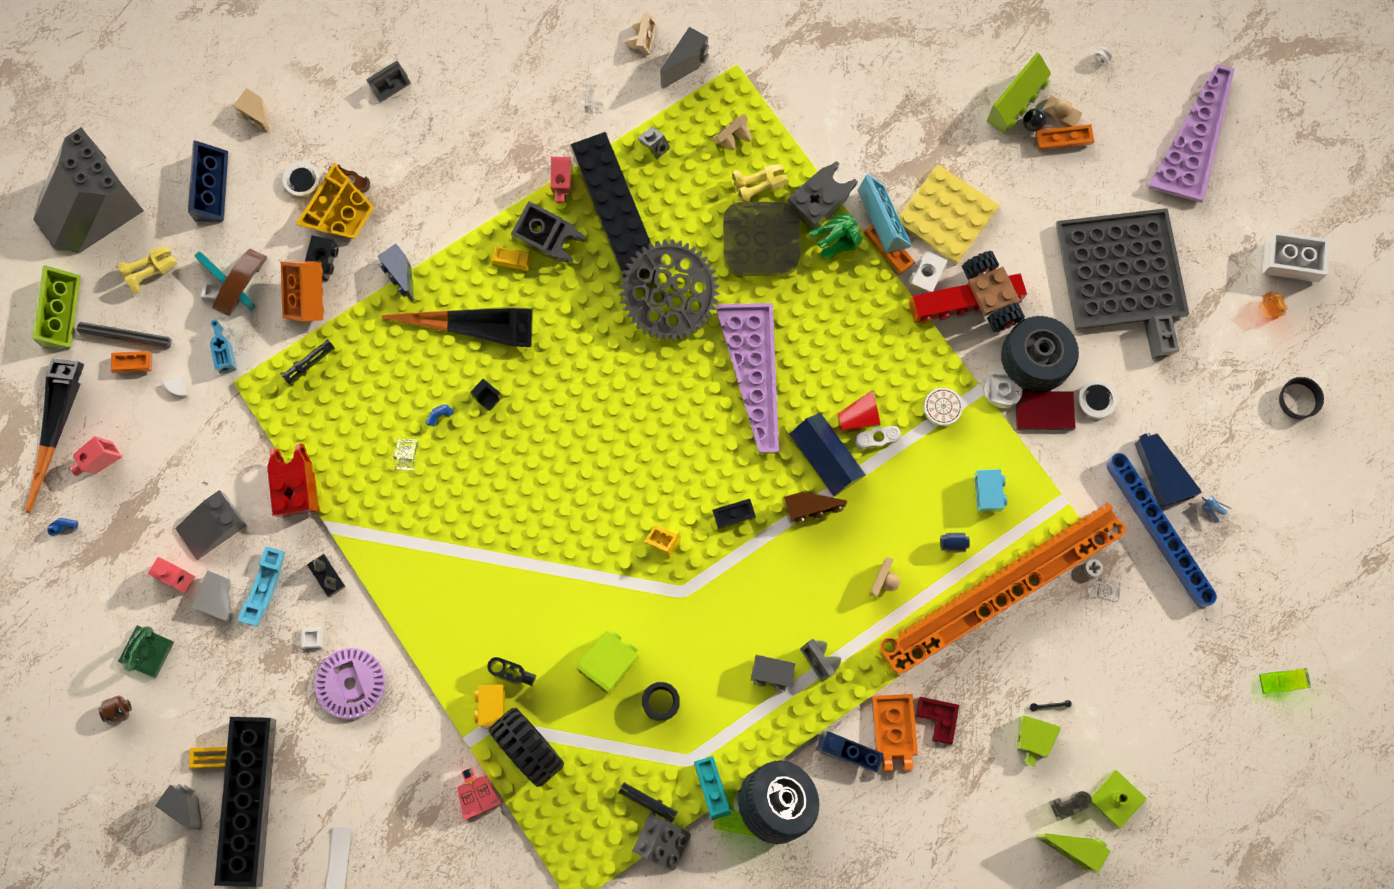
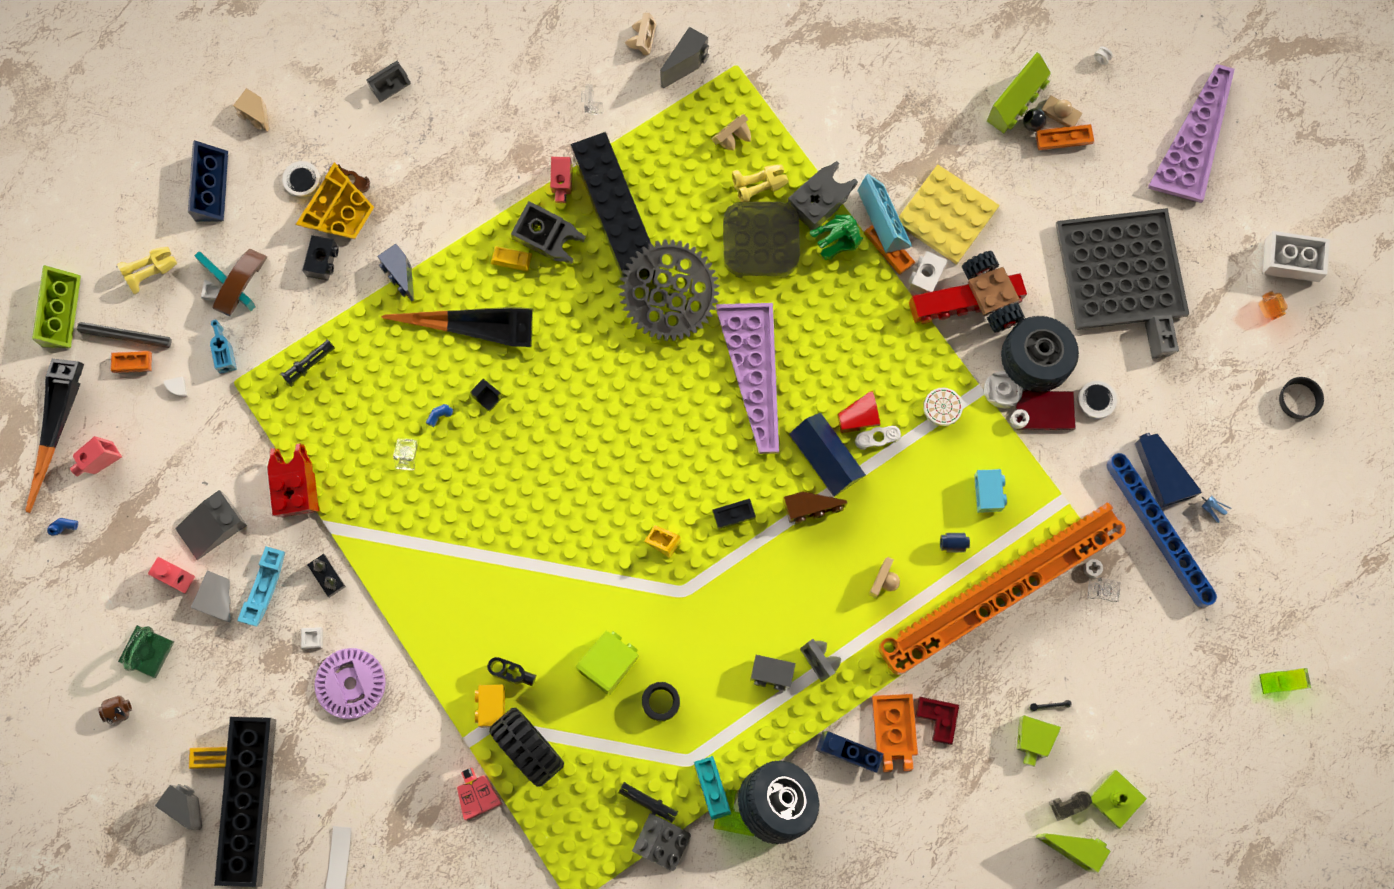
(82, 197): dark grey windscreen -> none
(302, 290): orange slope -> none
(655, 142): dark grey bracket -> none
(1025, 417): none -> white bush

